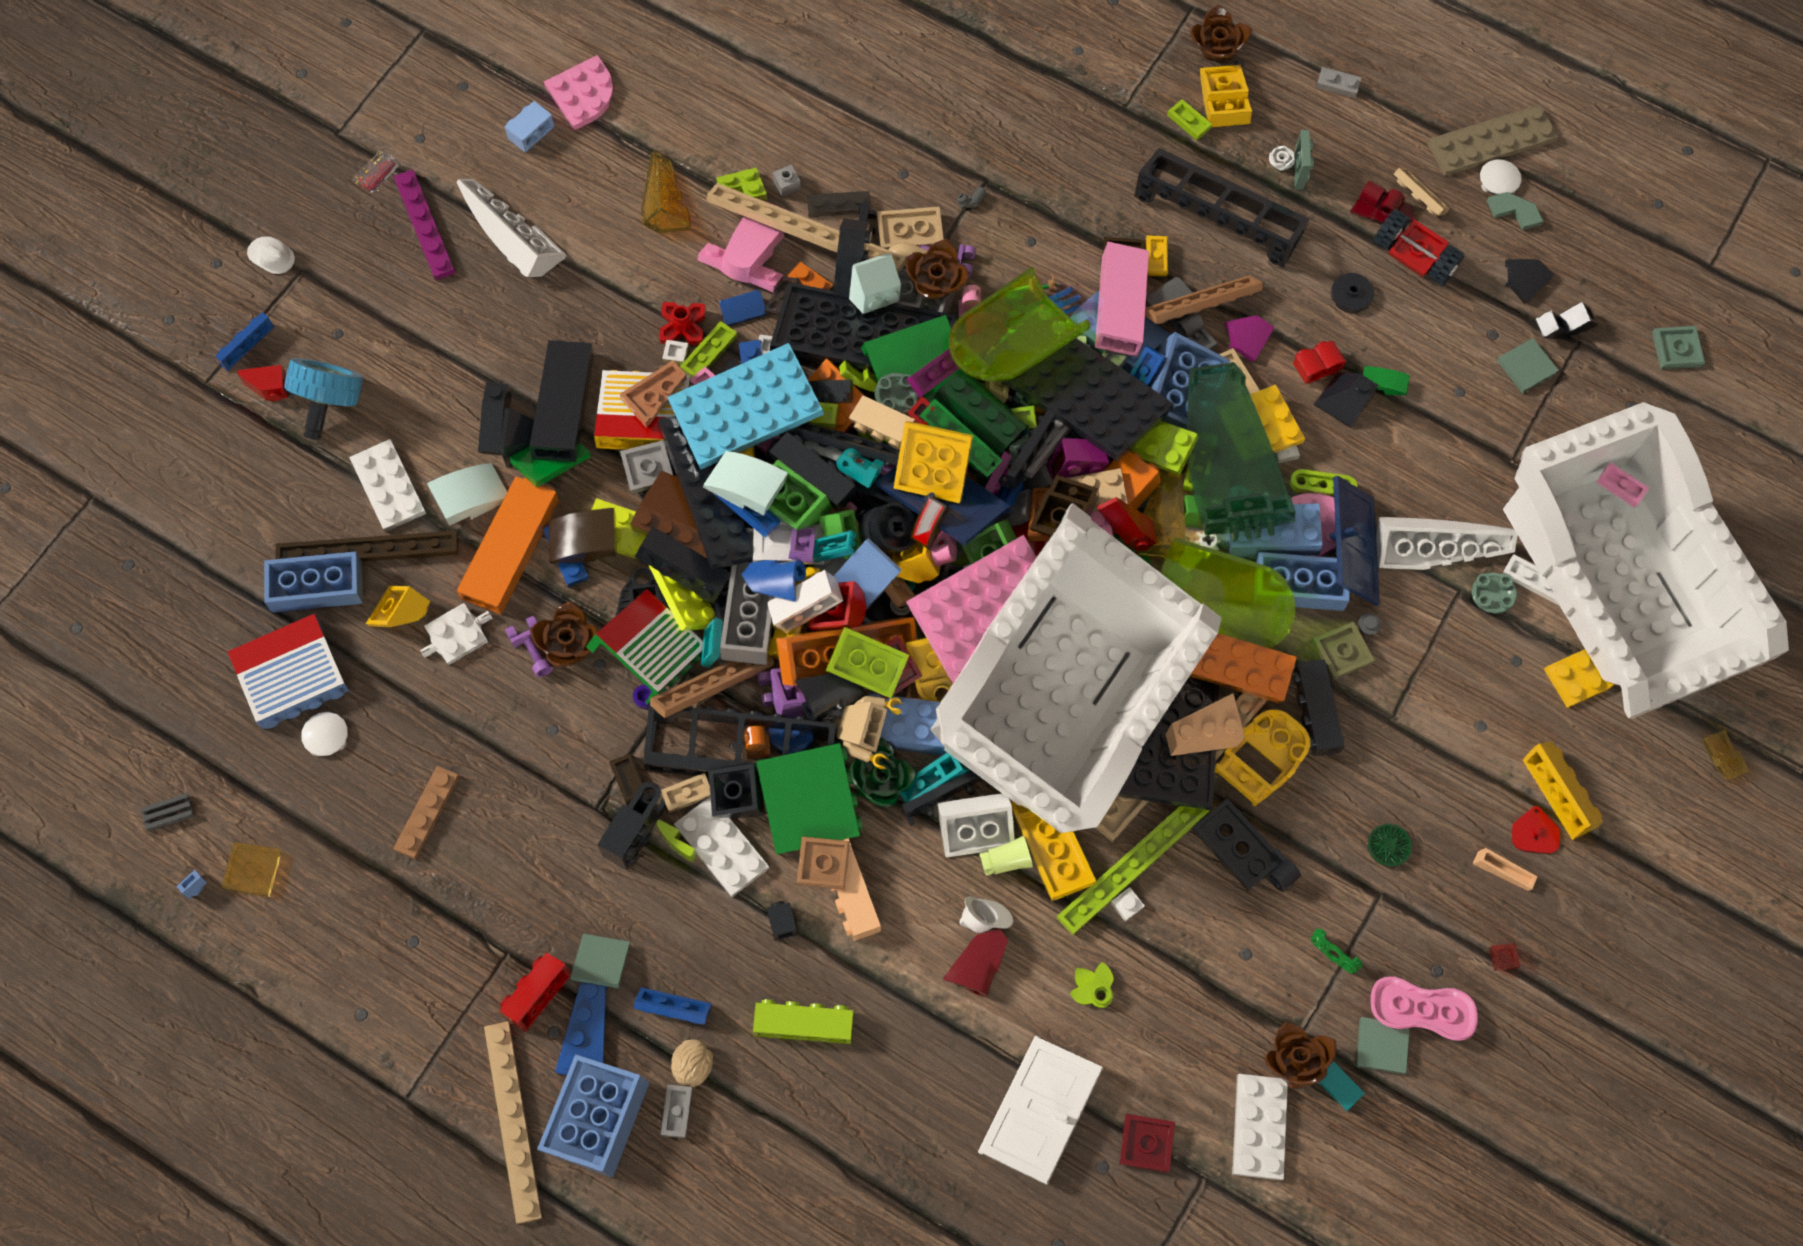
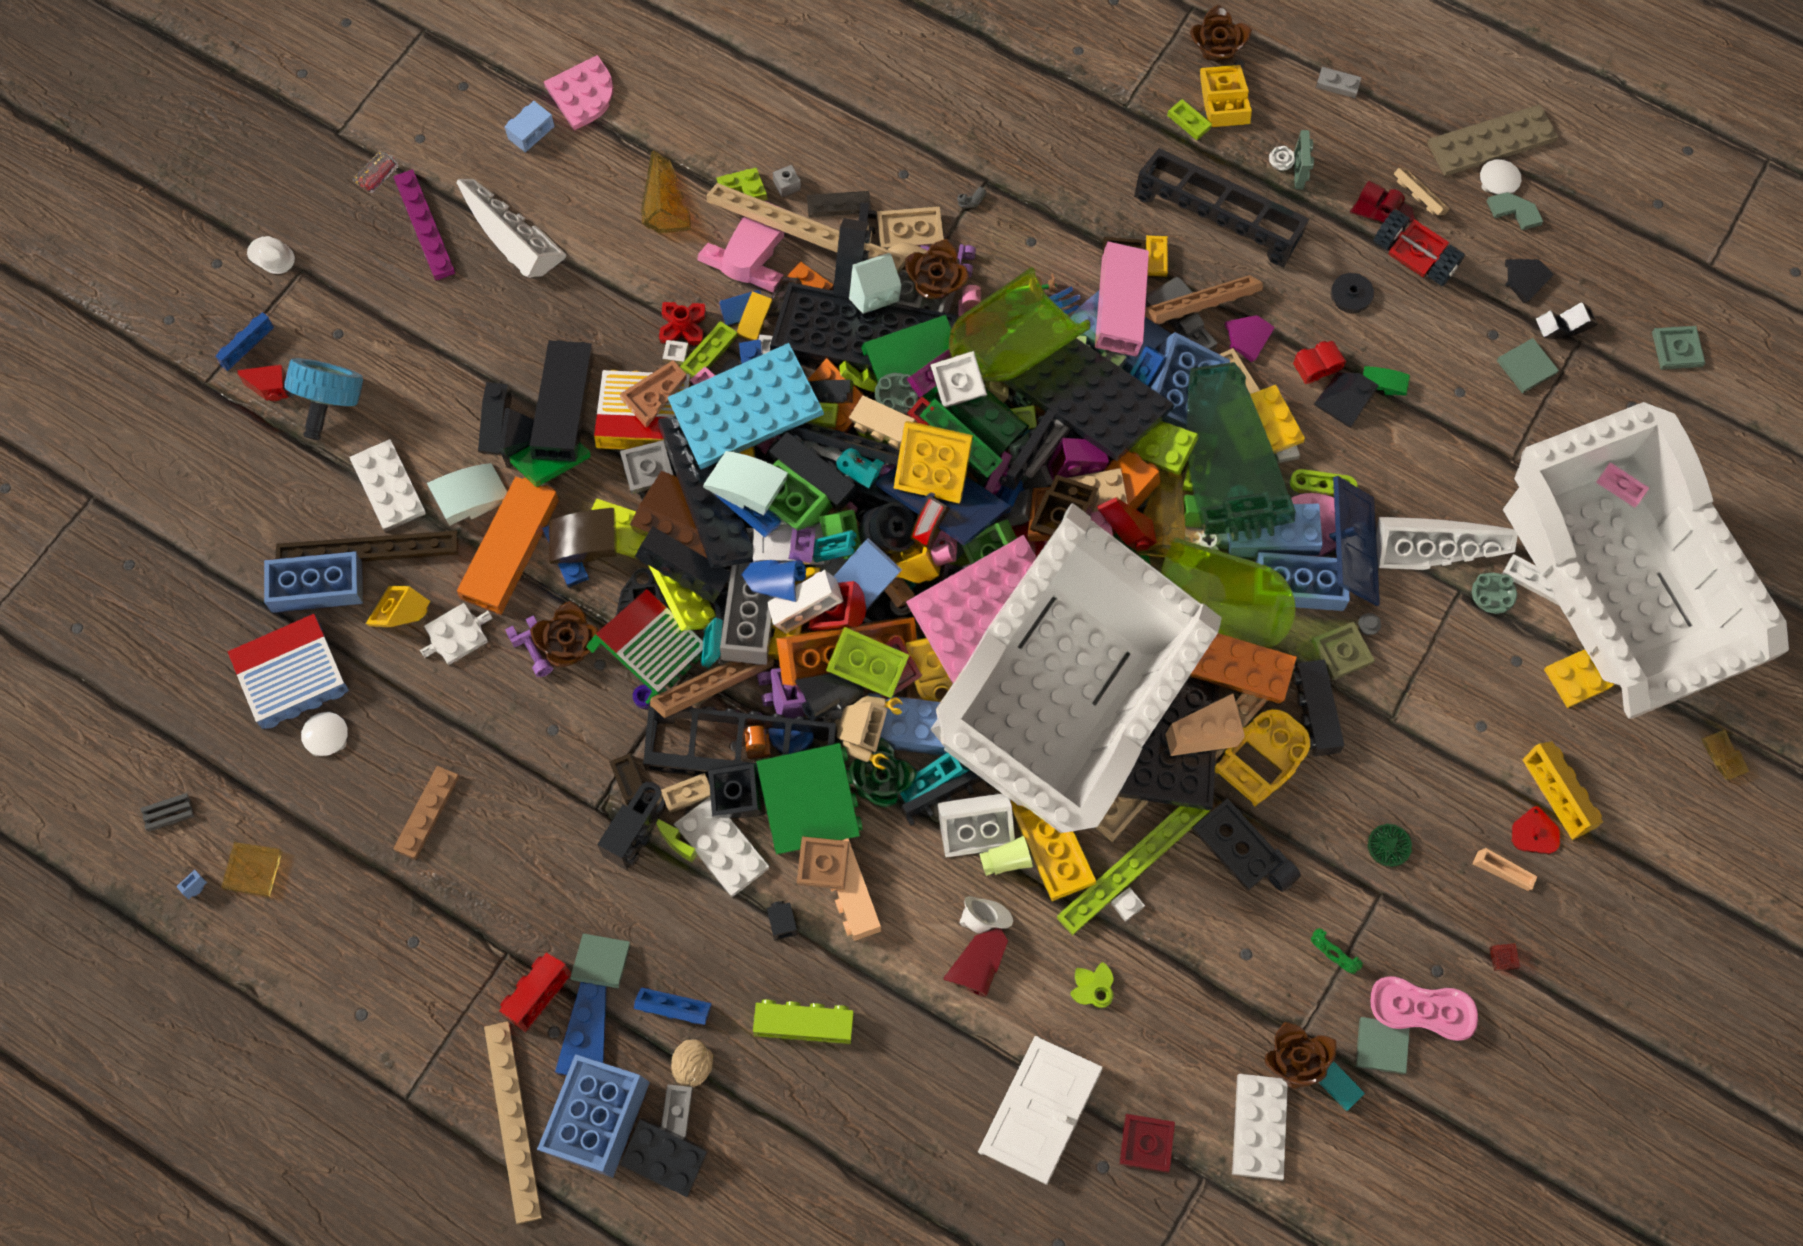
(664, 1157): none -> black plate
(754, 316): none -> yellow slope
(958, 379): none -> white plate

